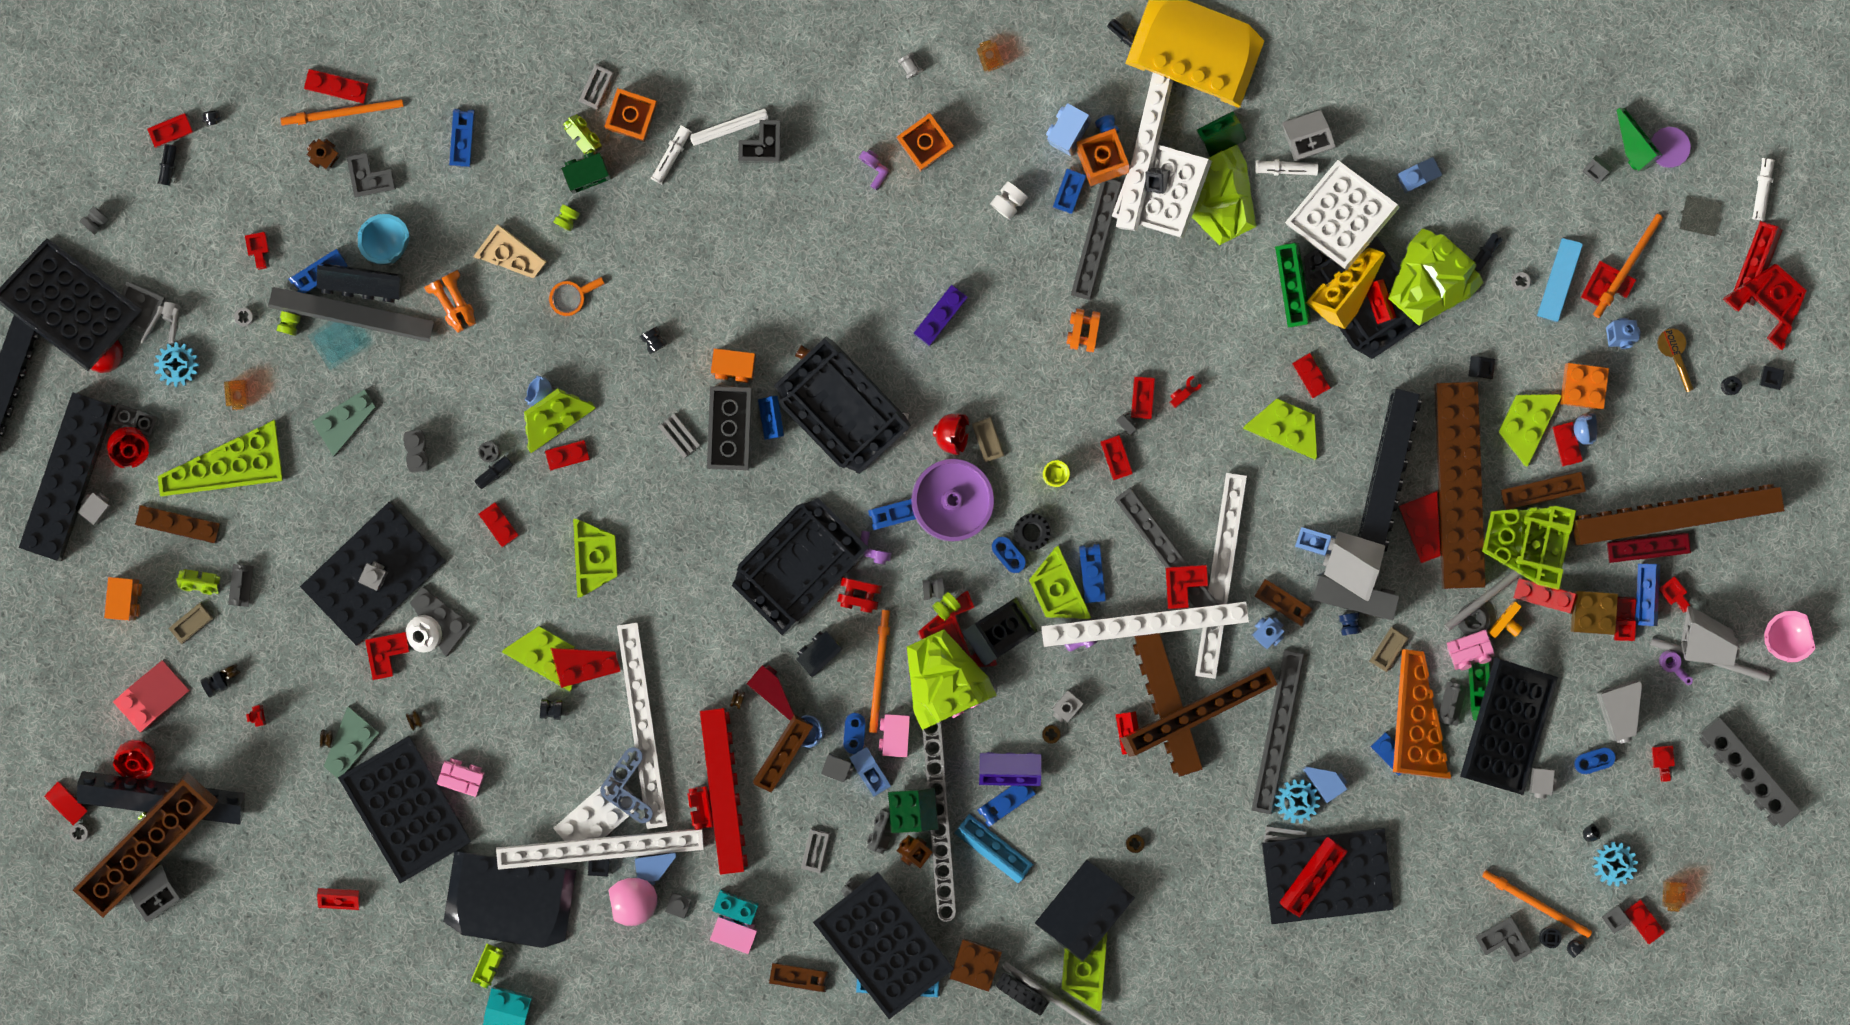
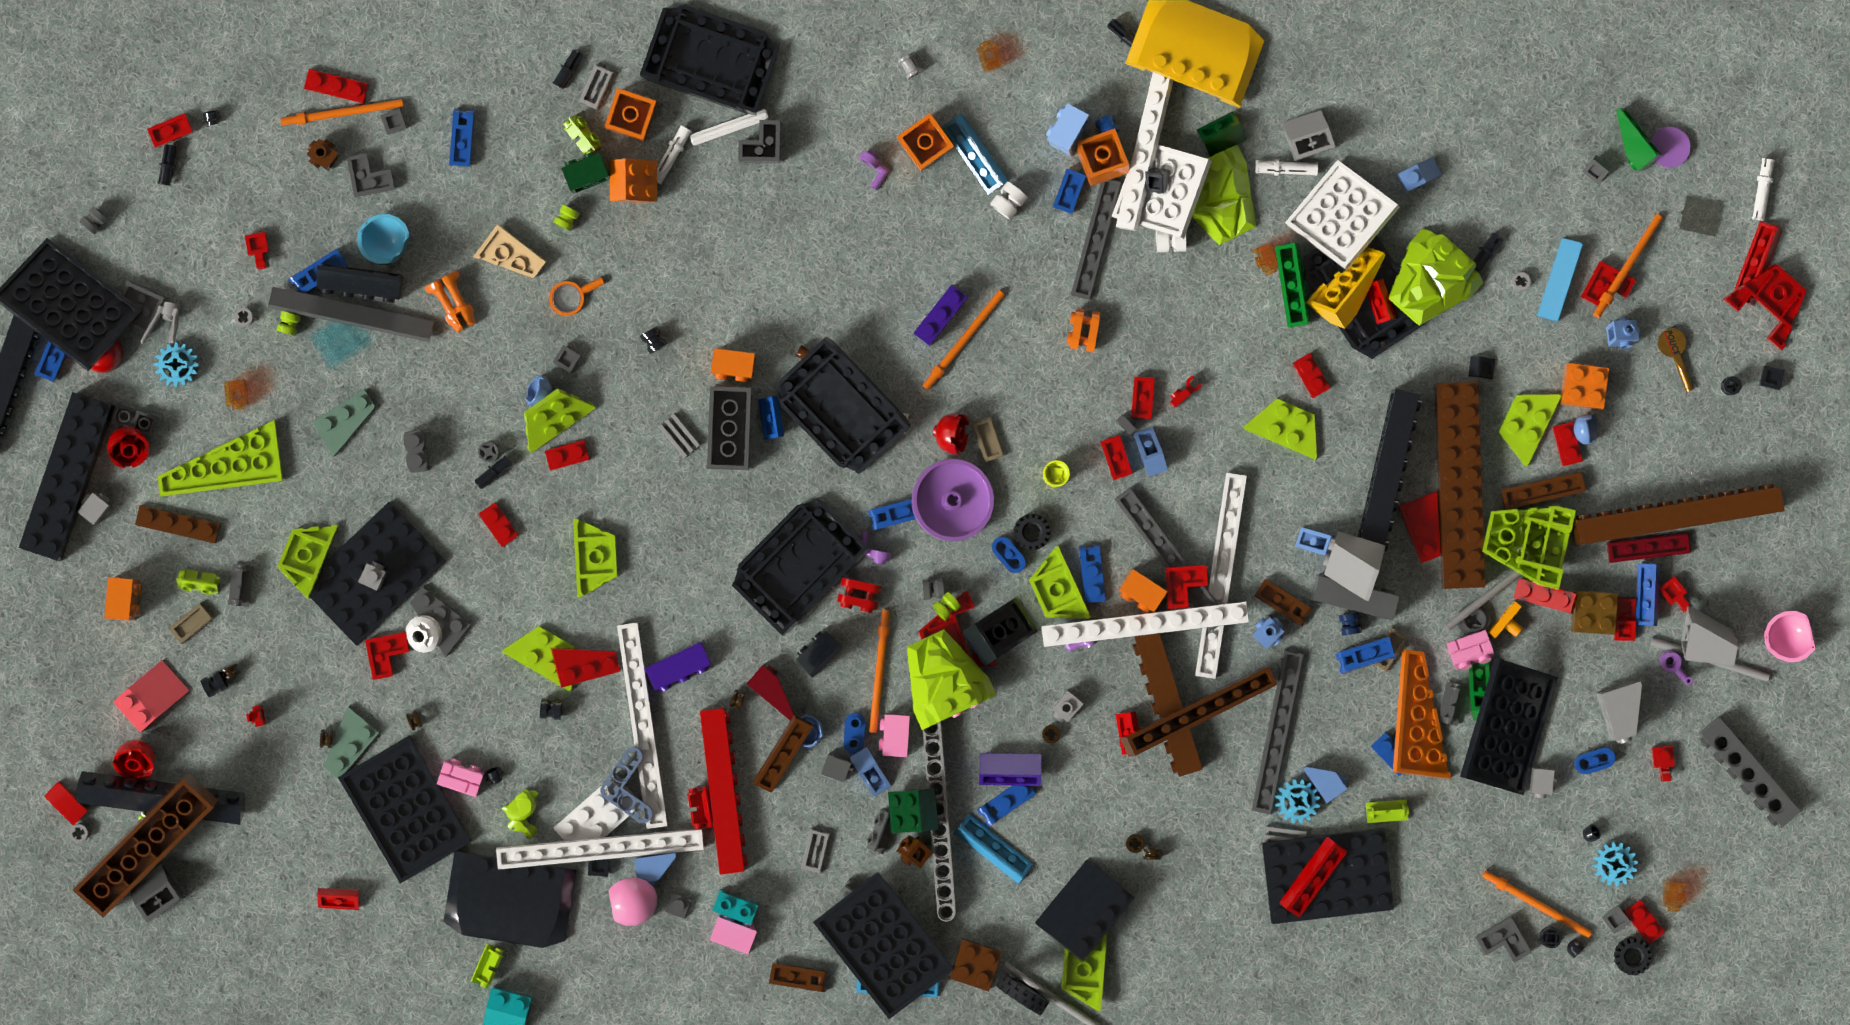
(50, 363): none -> blue plate
(305, 556): none -> lime wing
(393, 121): none -> dark grey plate
(494, 775): none -> black plate
(520, 810): none -> lime animal
(566, 359): none -> dark grey plate
(568, 69): none -> black axle
(633, 181): none -> orange brick
(678, 667): none -> dark purple brick
(710, 58): none -> black slope
(938, 371): none -> orange bar
(974, 153): none -> dark azure slope
(1142, 591): none -> orange brick
(1150, 451): none -> medium blue slope
(1152, 853): none -> dark brown bush
(1165, 242): none -> white wheel
(1266, 258): none -> clear orange brick
(1366, 655): none -> blue plate
(1387, 811): none -> lime hinge
(1632, 969): none -> black tyre

